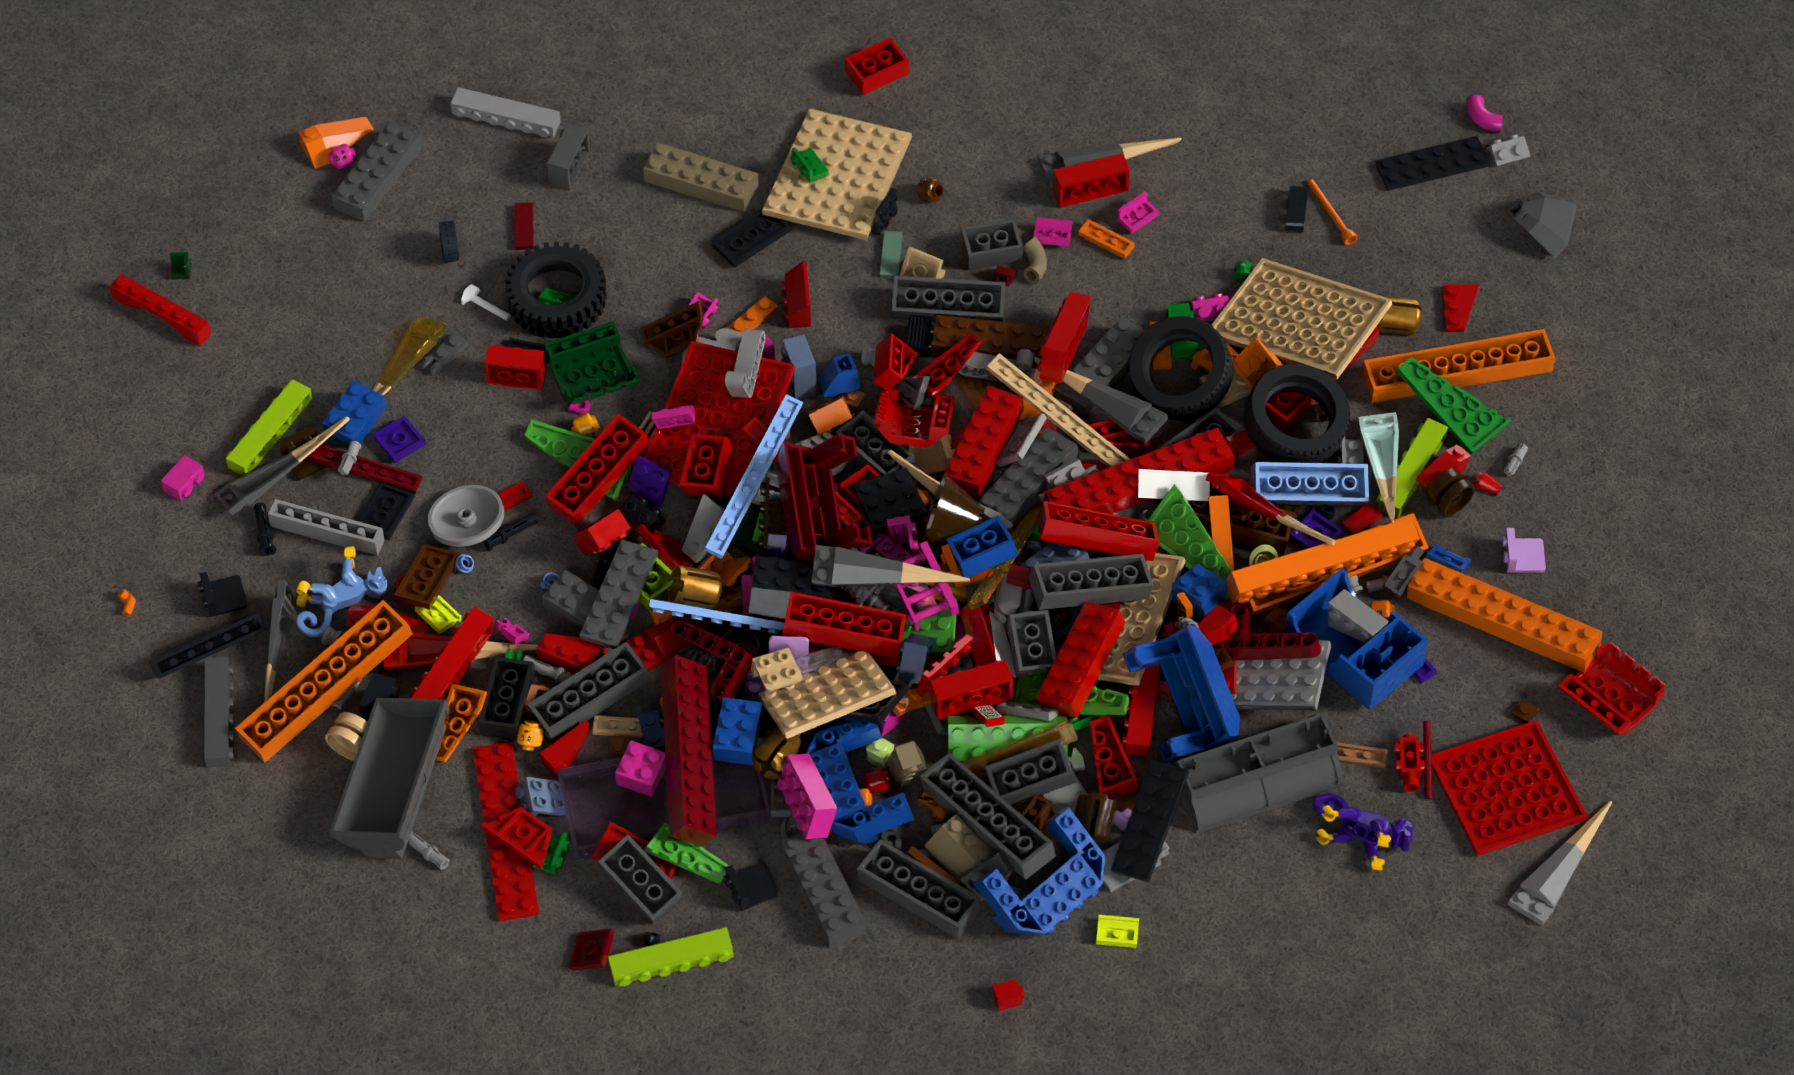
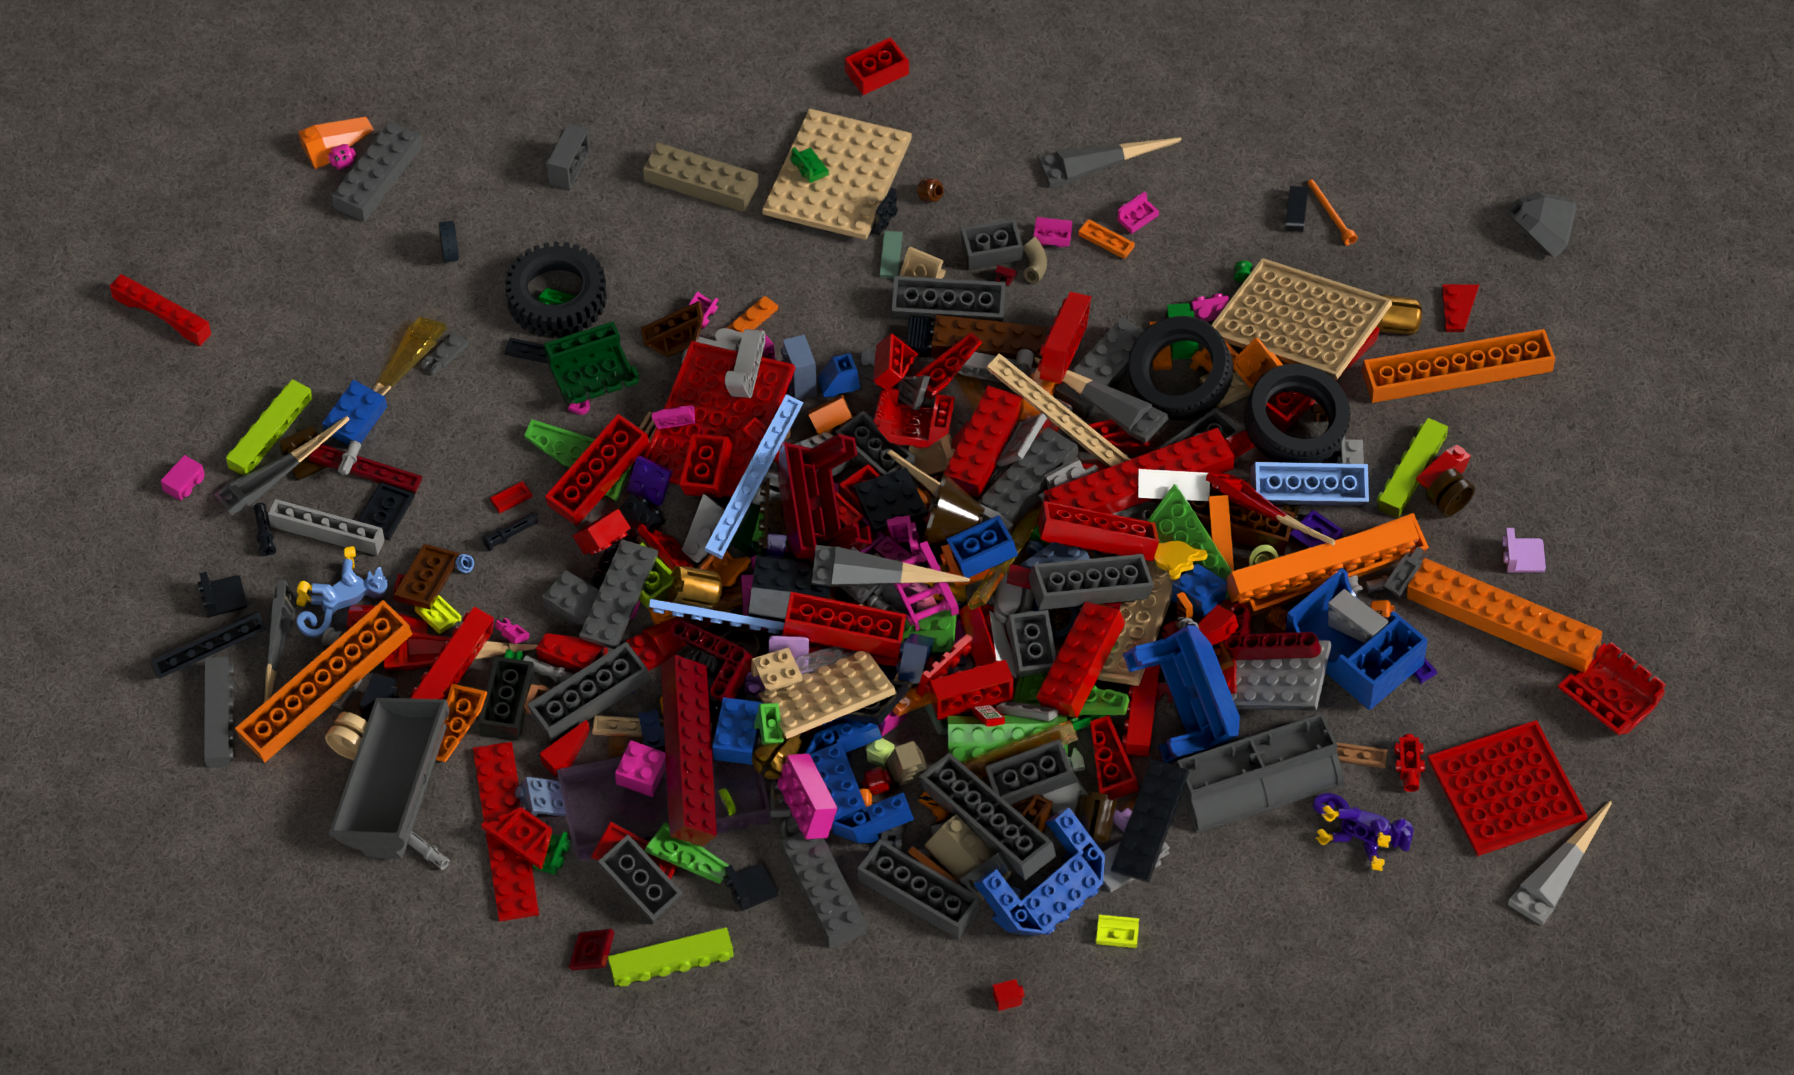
(128, 601): orange arm -> none
(180, 265): dark green panel -> none
(399, 439): dark purple plate -> none
(466, 515): light grey dish -> none
(471, 293): white piece -> none
(505, 112): light grey brick -> none
(515, 367): red brick -> none
(524, 226): dark red tile -> none
(530, 735): light orange head -> none
(547, 579): medium blue plate -> none
(585, 425): light orange head -> none
(651, 938): black hinge -> none
(727, 801): none -> clear neon green tile
(749, 237): black plate -> none
(768, 722): none -> bright green slope
(797, 297): red slope -> none
(854, 399): nougat plate -> none
(1091, 180): red brick -> none
(1177, 557): none -> yellow tile
(1327, 511): black hinge -> none
(1362, 519): red tile -> none
(1380, 441): light aqua plate -> none
(1428, 760): dark red bar -> none
(1432, 163): black plate -> none
(1448, 559): blue plate -> none
(1460, 411): green wing -> none
(1481, 116): dark pink cylinder -> none
(1487, 483): red cone -> none
(1508, 151): light grey bracket -> none
(1515, 459): light grey axle -> none
(1525, 711): reddish brown plate -> none

